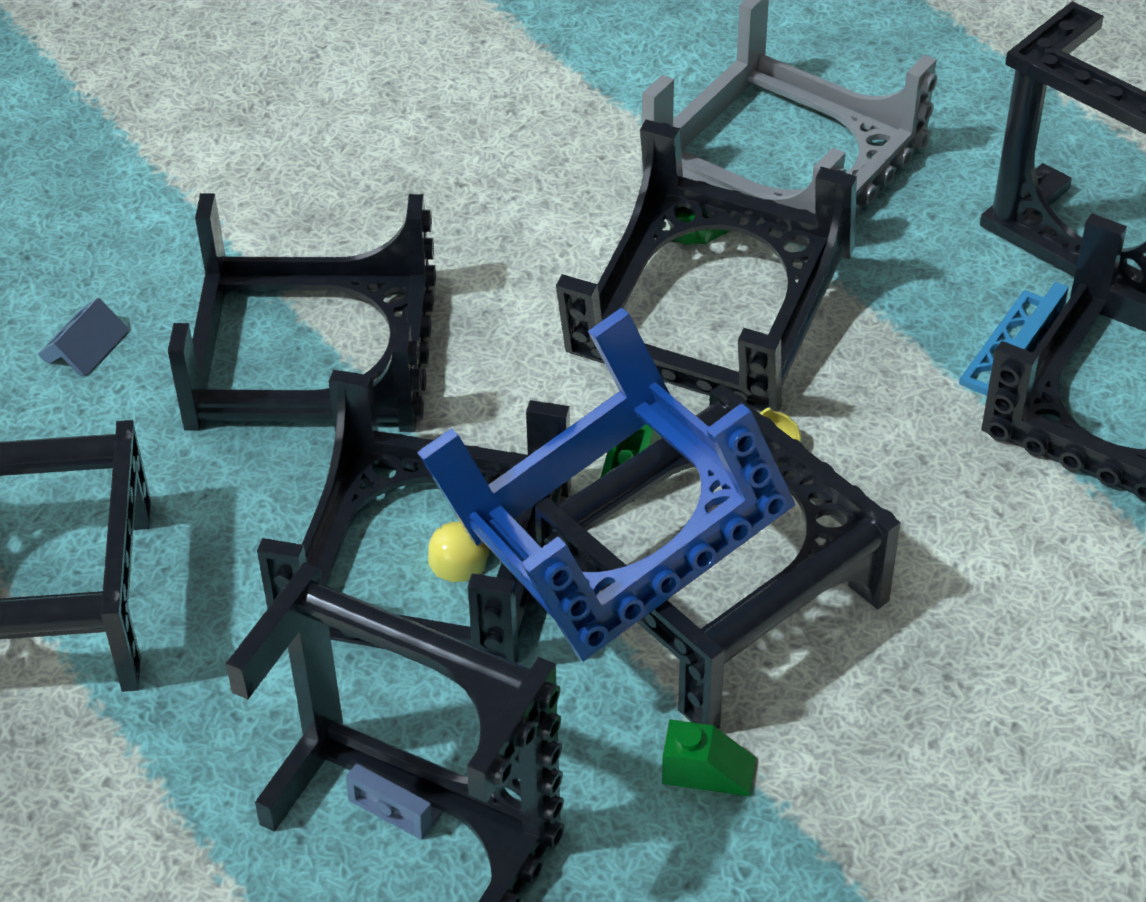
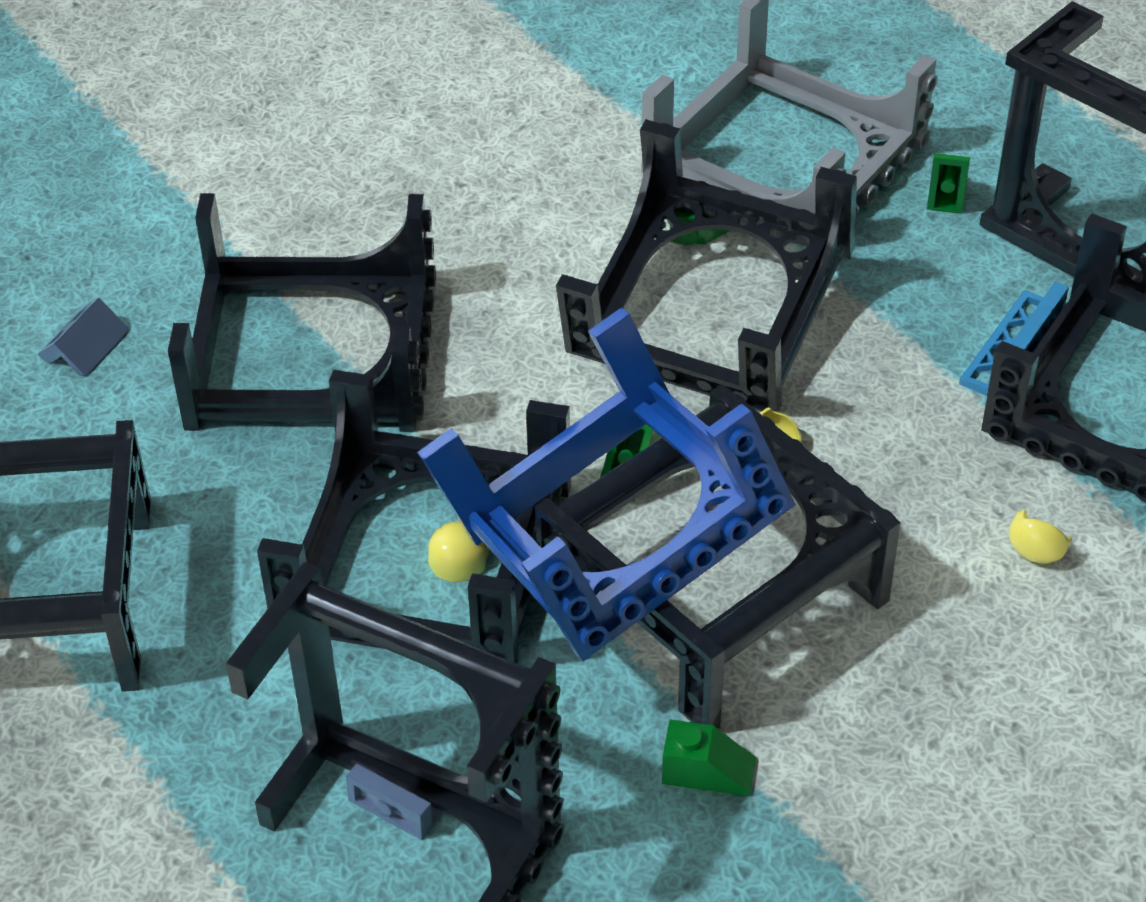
(948, 183): none -> green slope
(1037, 539): none -> light yellow hair

